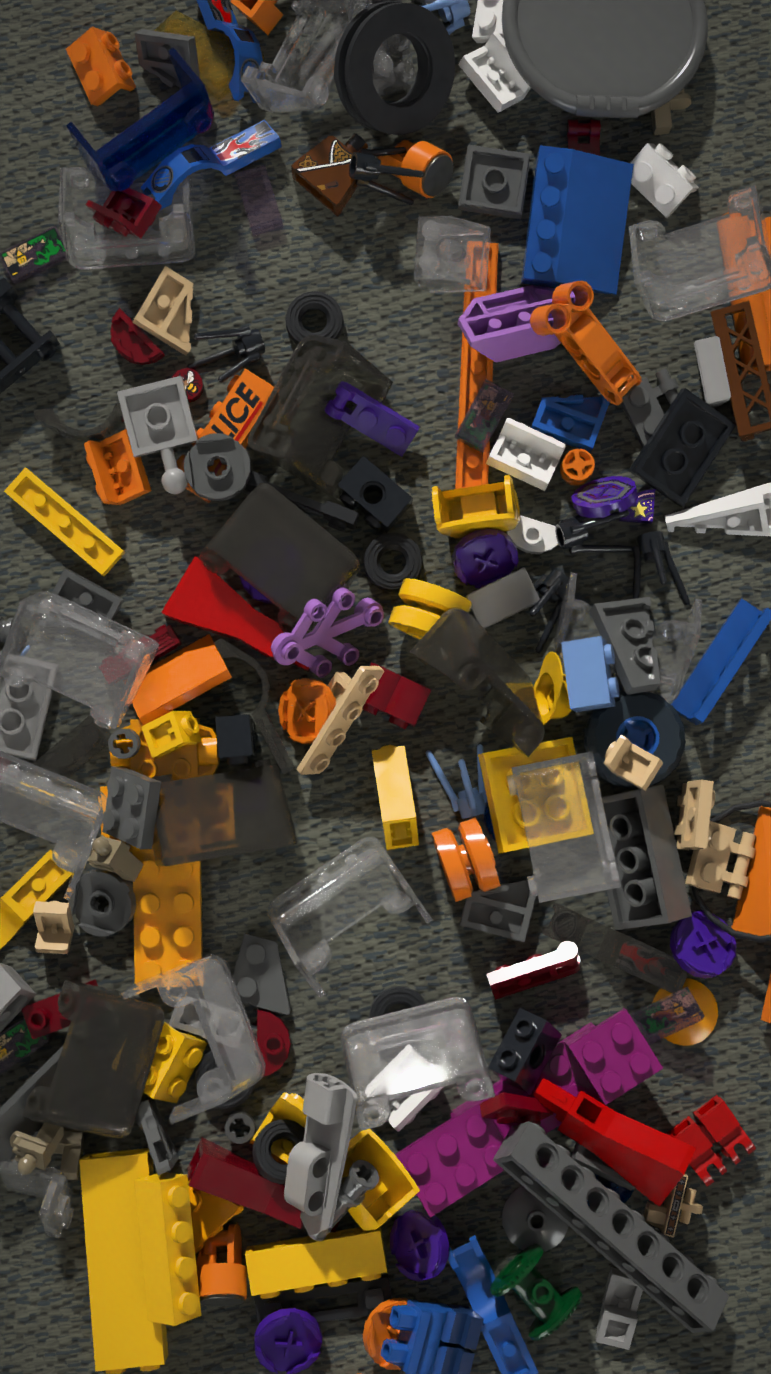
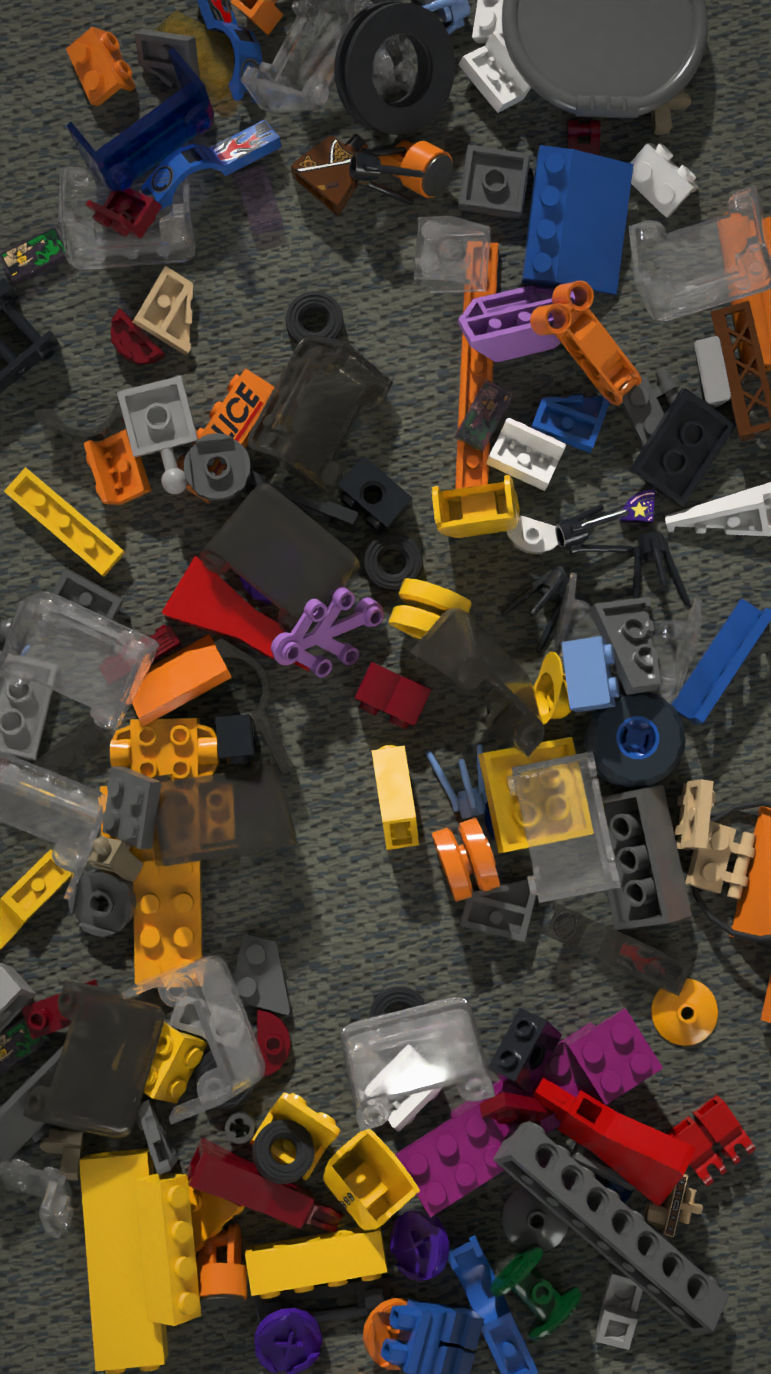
(36, 1150): dark tan piece -> none
(54, 927): tan bracket -> none
(118, 752): dark grey bush -> none
(171, 732): yellow bracket -> none
(192, 382): tile -> none
(247, 345): black plant -> none
(305, 709): orange tile -> none
(319, 1160): light grey panel -> none
(336, 900): clear windscreen -> none
(350, 698): tan bracket -> none
(352, 1191): dark grey pin -> none
(372, 418): dark purple plate -> none
(484, 557): dark purple tile -> none
(503, 598): light grey slope -> none
(535, 971): dark red plate -> none
(577, 460): orange wheel -> none
(603, 495): dark purple tile -> none
(632, 763): tan bracket -> none
(668, 1015): tile -> none
(702, 946): dark purple tile -> none

